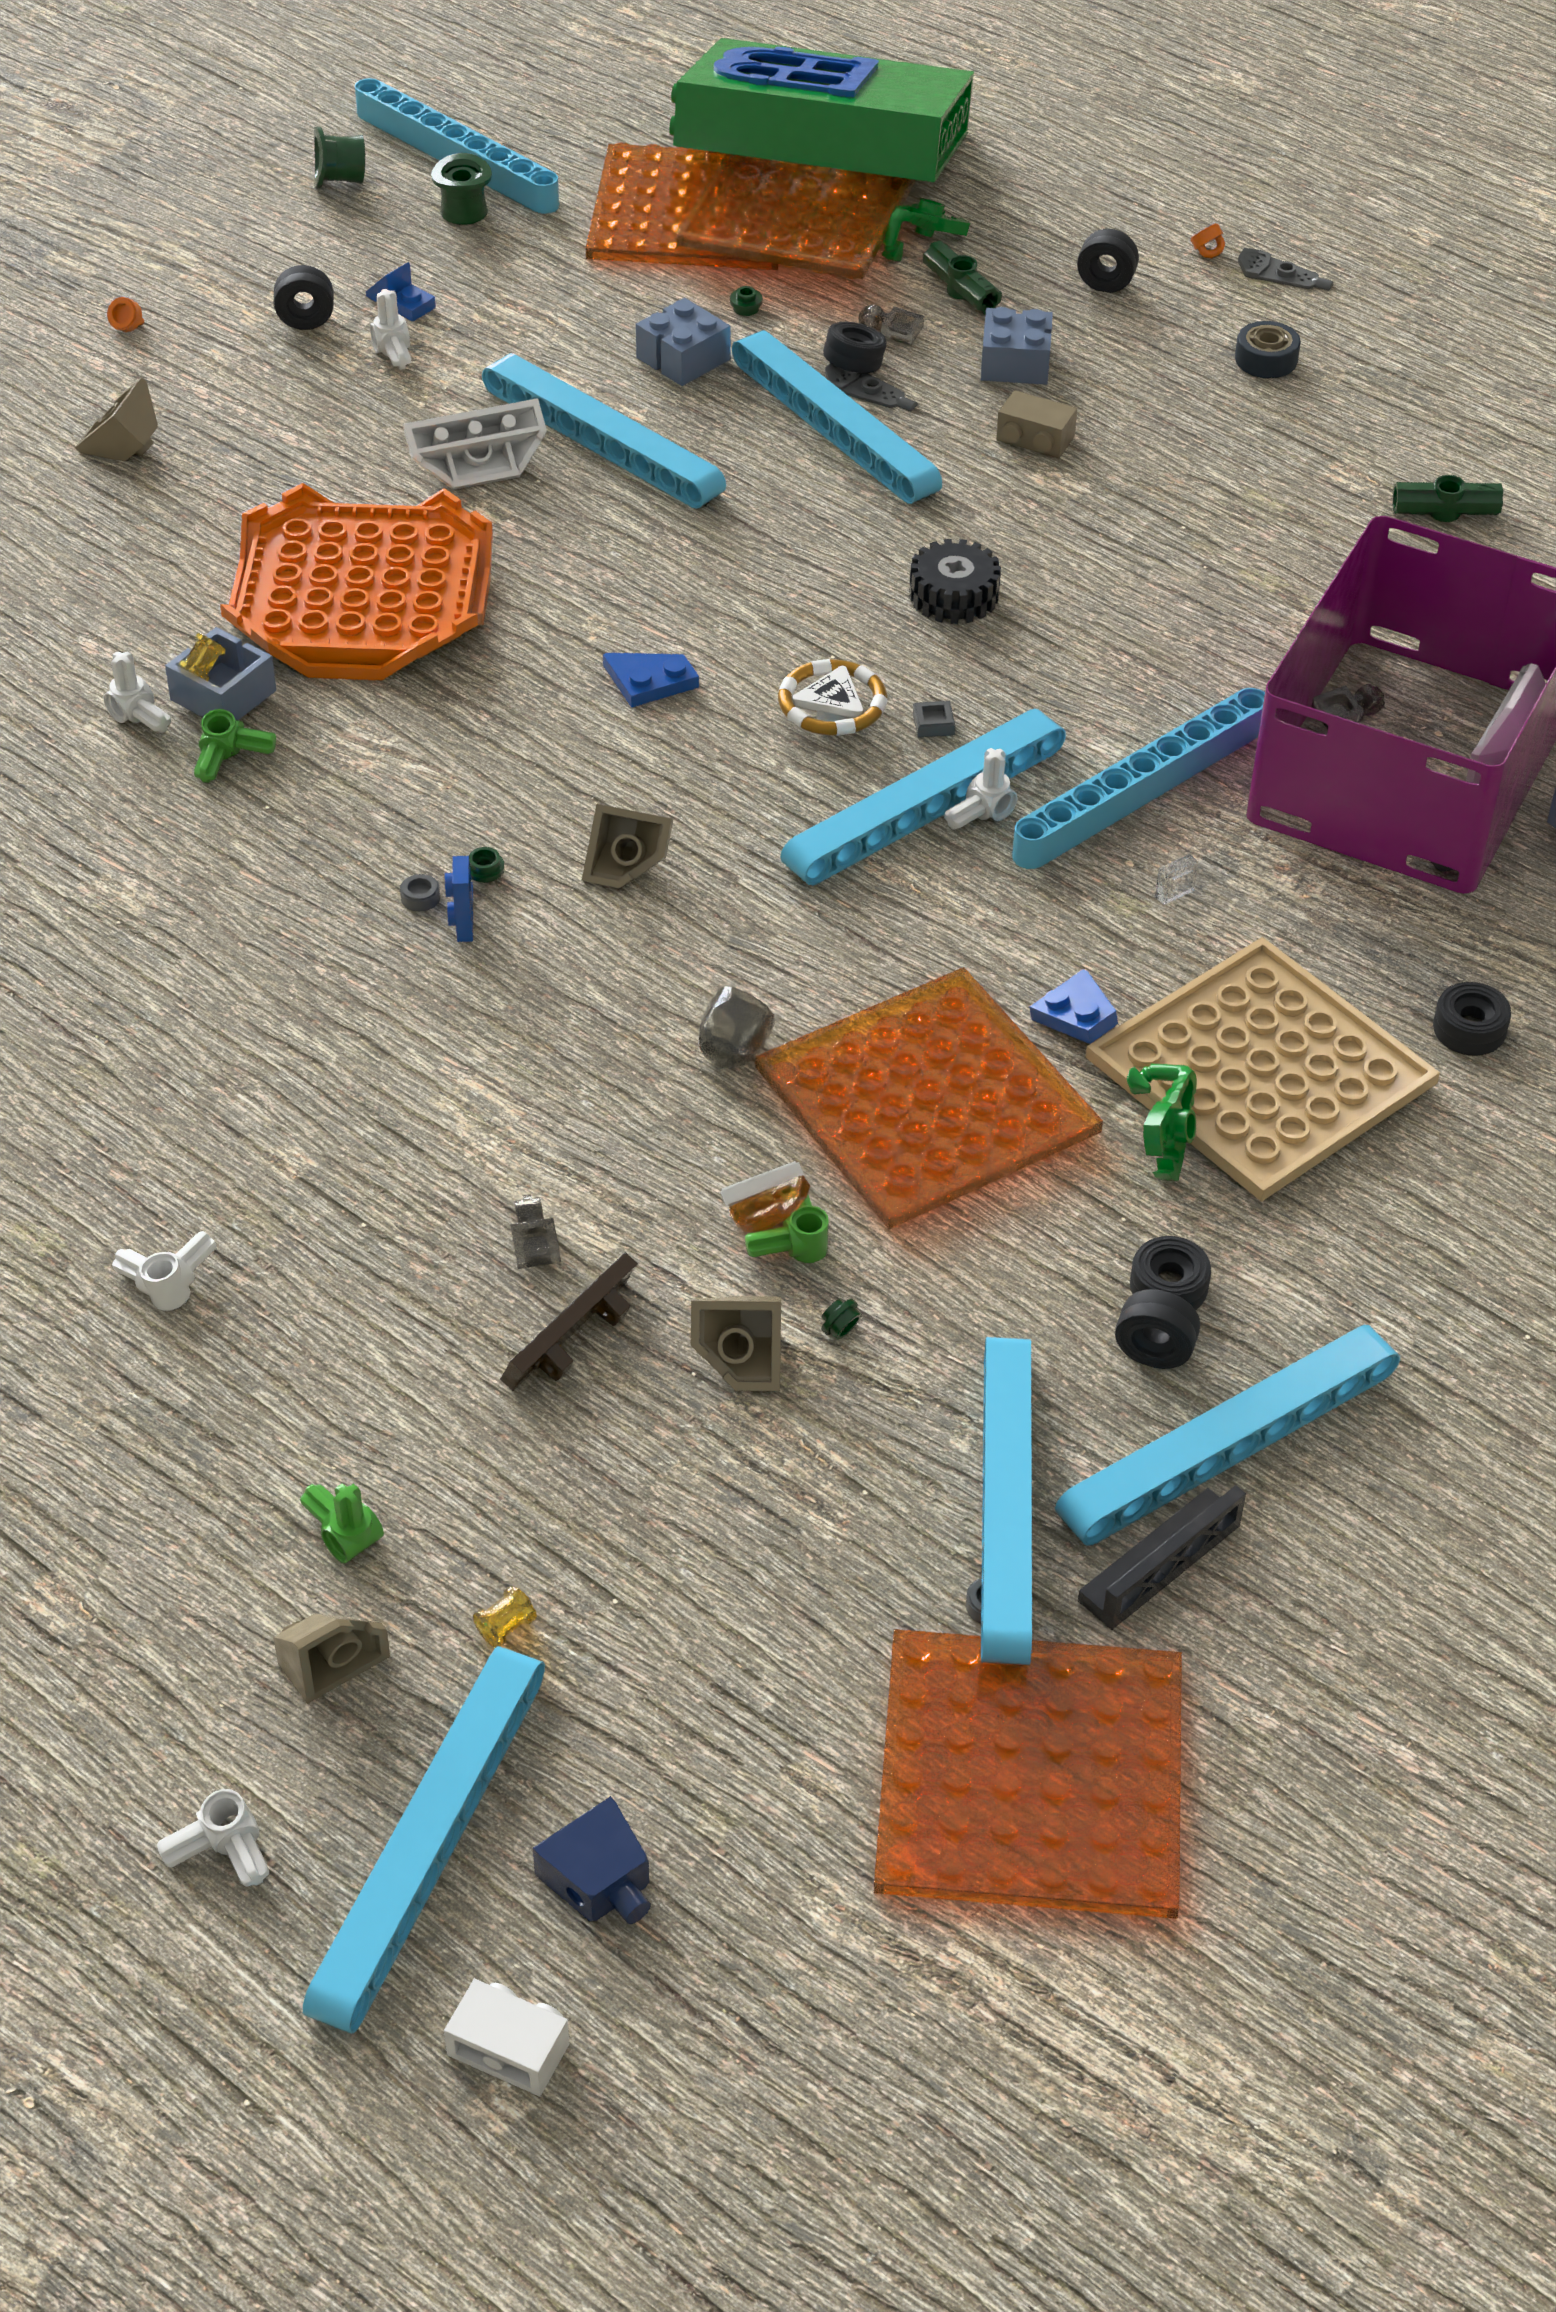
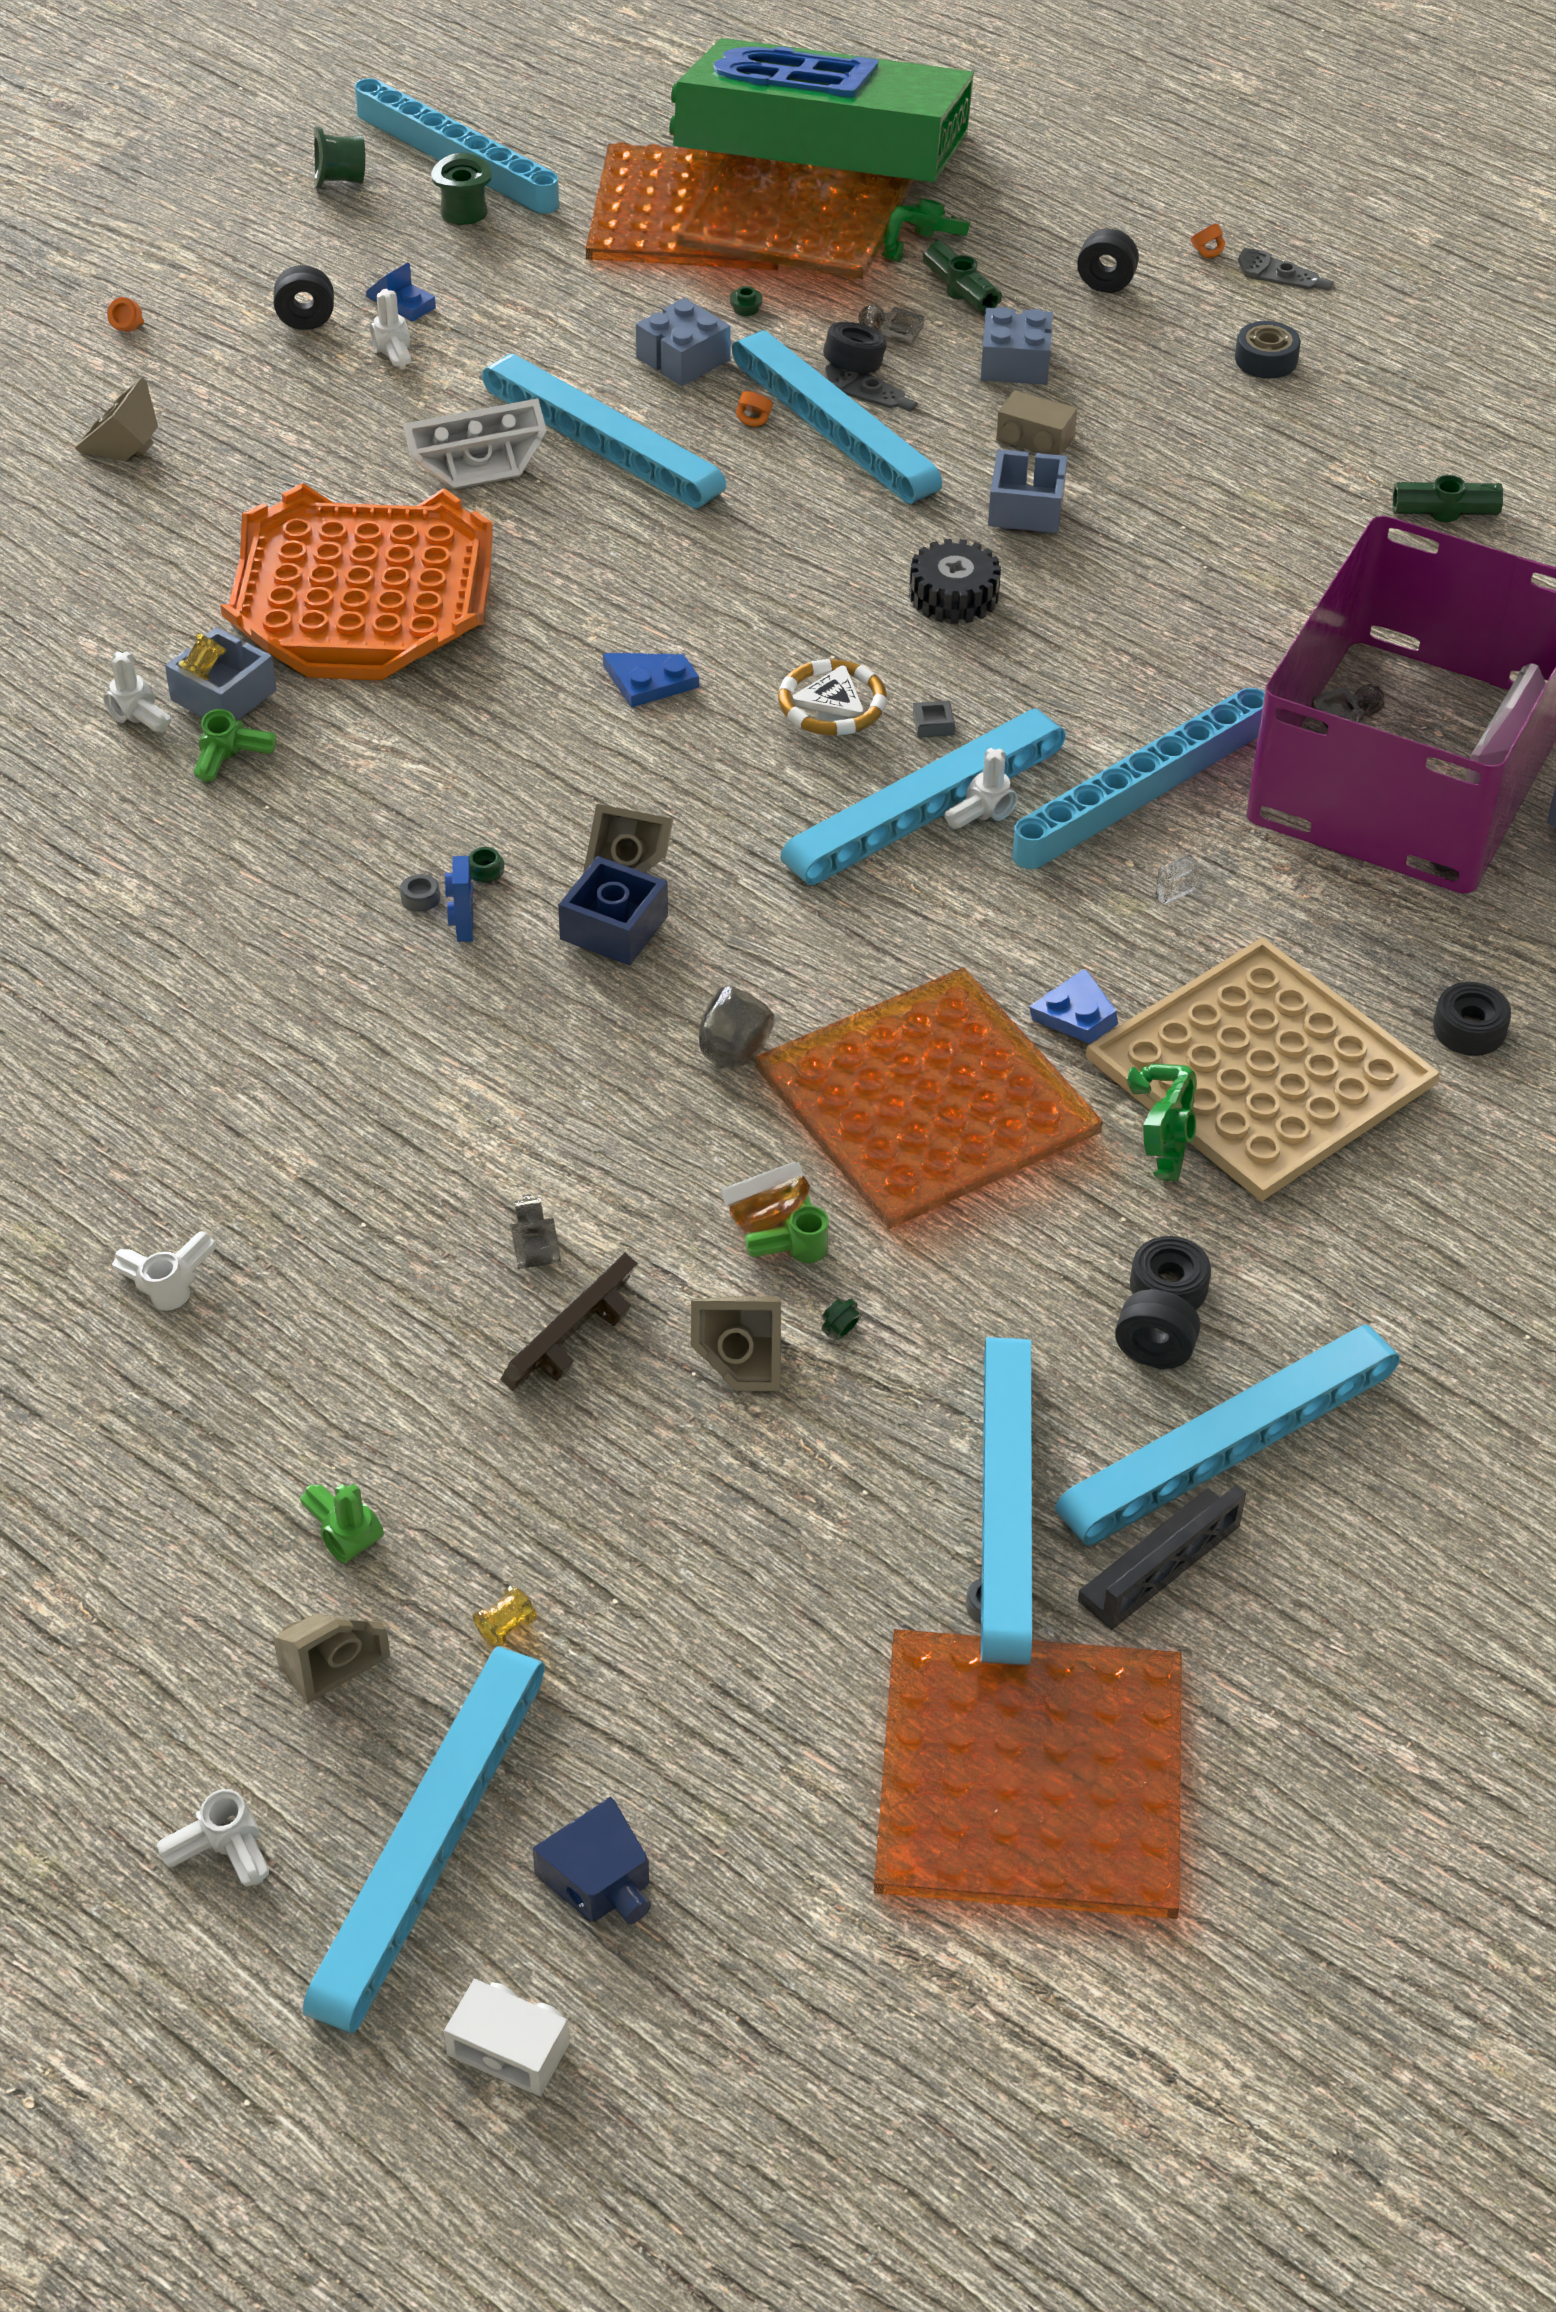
(613, 910): none -> dark blue brick
(754, 403): none -> orange tile
(1024, 506): none -> sand blue piece

